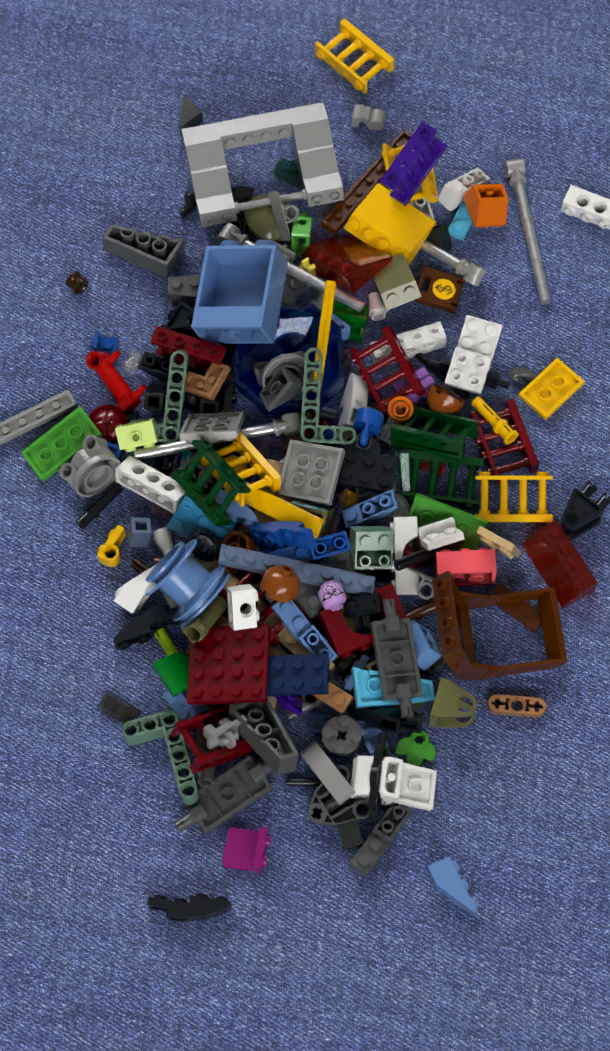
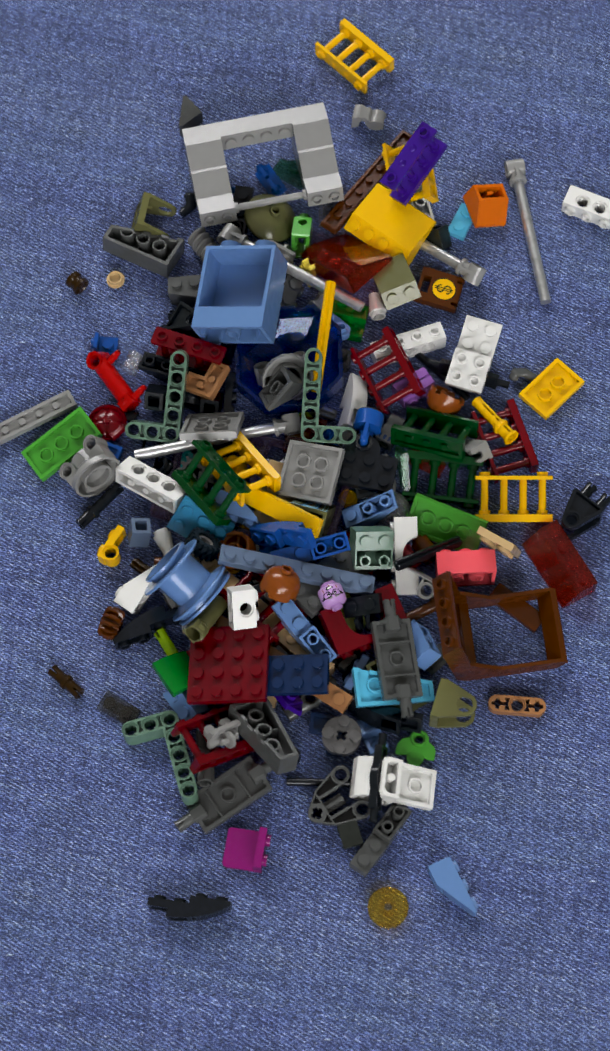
(66, 682): none -> dark brown pin
(111, 622): none -> reddish brown gear
(115, 279): none -> tan plate
(137, 434): yellowish green brick -> none
(151, 205): none -> olive hose
(199, 240): none -> light grey piece
(270, 180): none -> blue hinge
(281, 216): light grey piece -> none
(327, 772): light grey slope -> none
(388, 918): none -> clear yellow plate
(397, 414): orange cone -> none
(439, 534): white bracket -> none
(453, 191): white slope -> none
(477, 449): none -> light grey hinge

